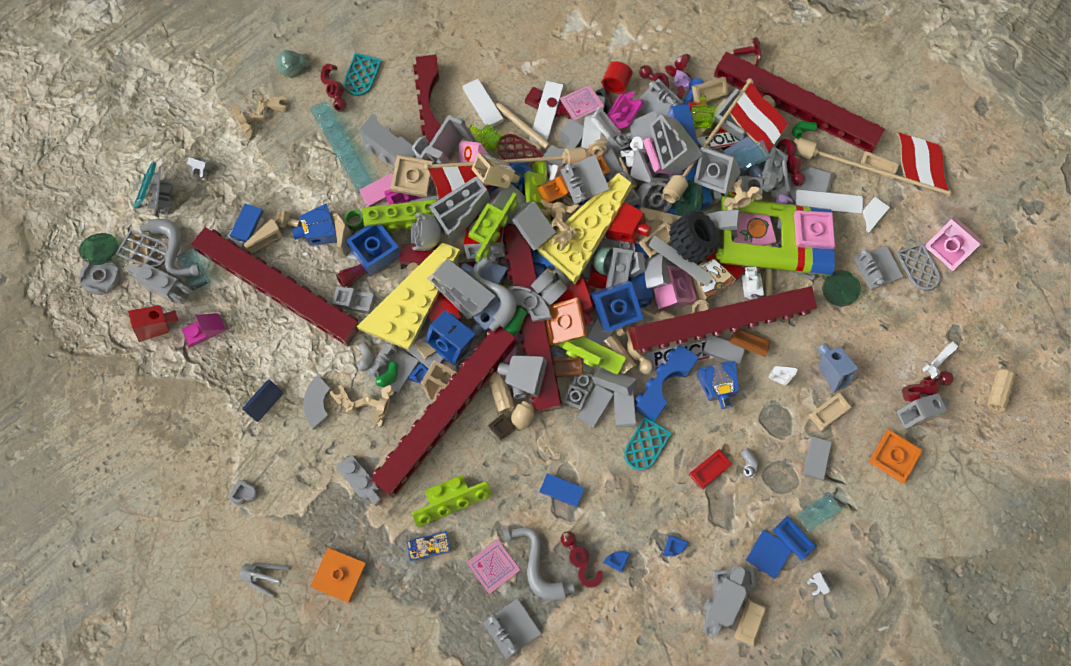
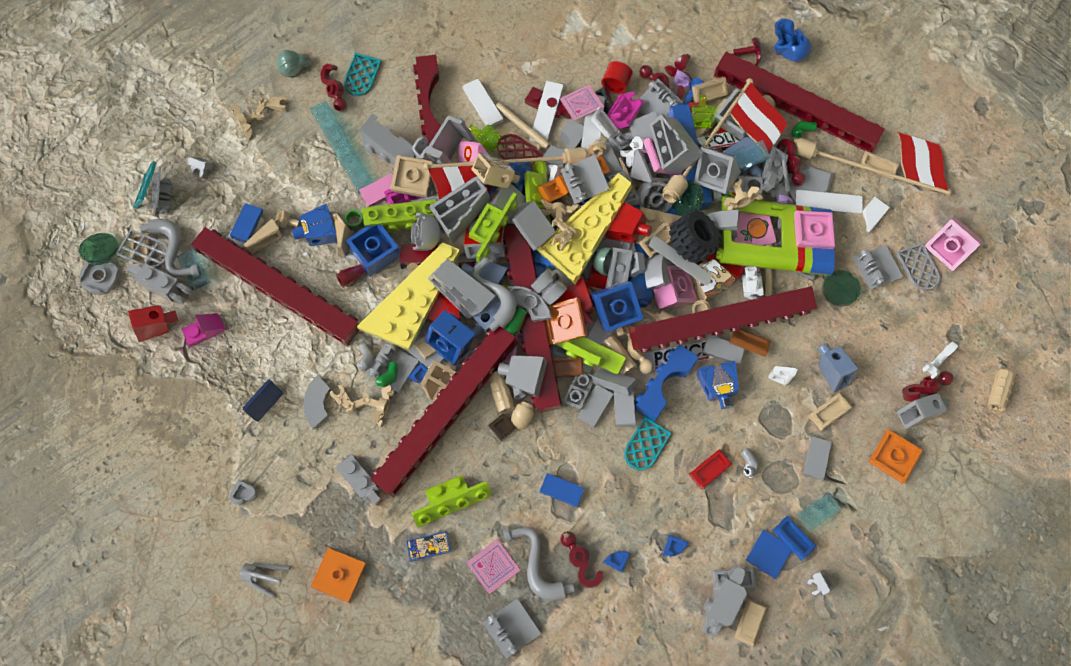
(352, 300): light grey slope -> none
(791, 42): none -> blue head

